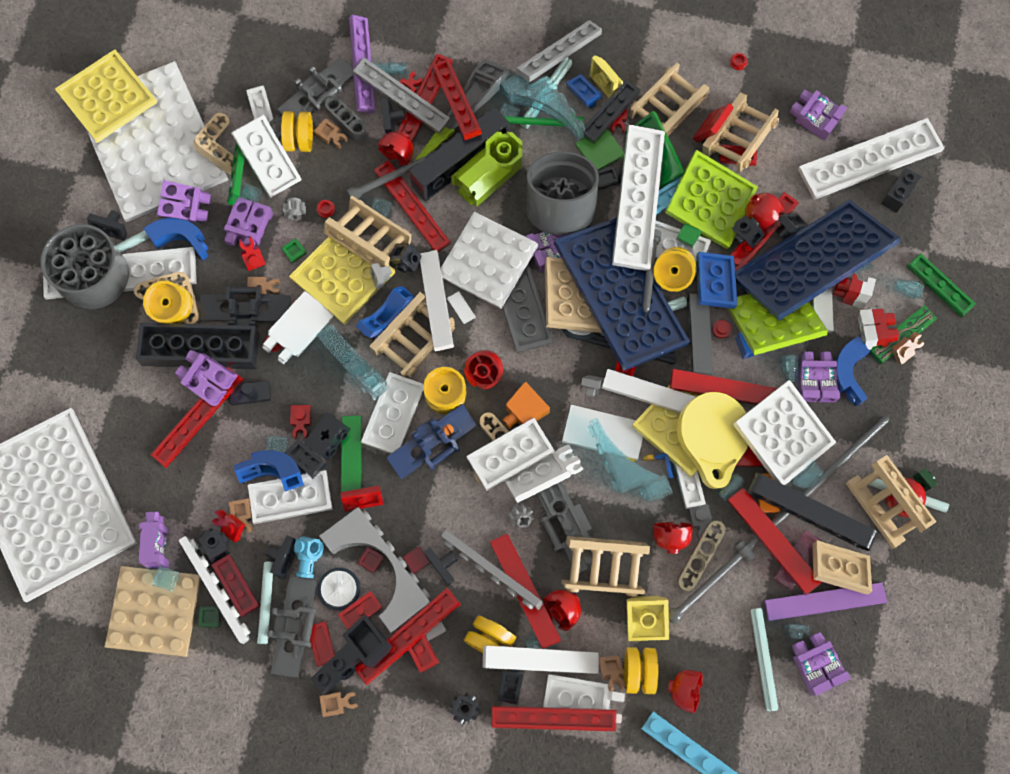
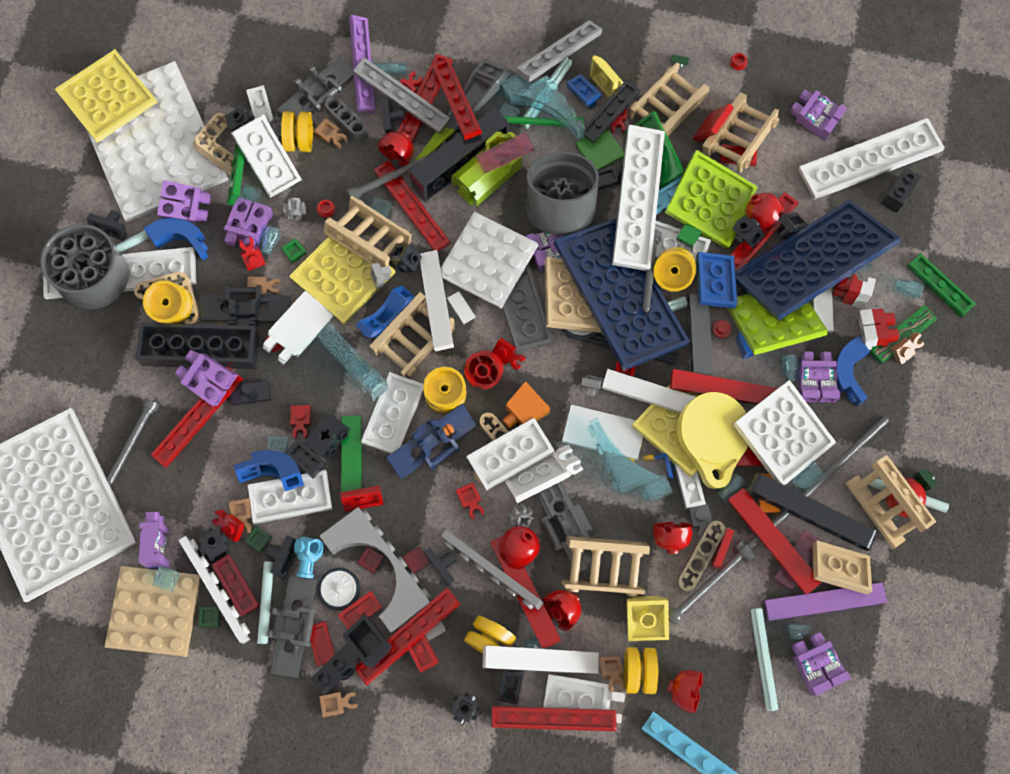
(148, 408): none -> dark grey piece
(238, 118): none -> black brick
(258, 539): none -> dark green tile
(269, 239): none -> clear light blue cone
(469, 498): none -> red plate
(505, 152): none -> clear pink plate
(506, 353): none -> red plate
(519, 546): none -> red cylinder
(680, 59): none -> dark green plate
(722, 549): none -> red tile

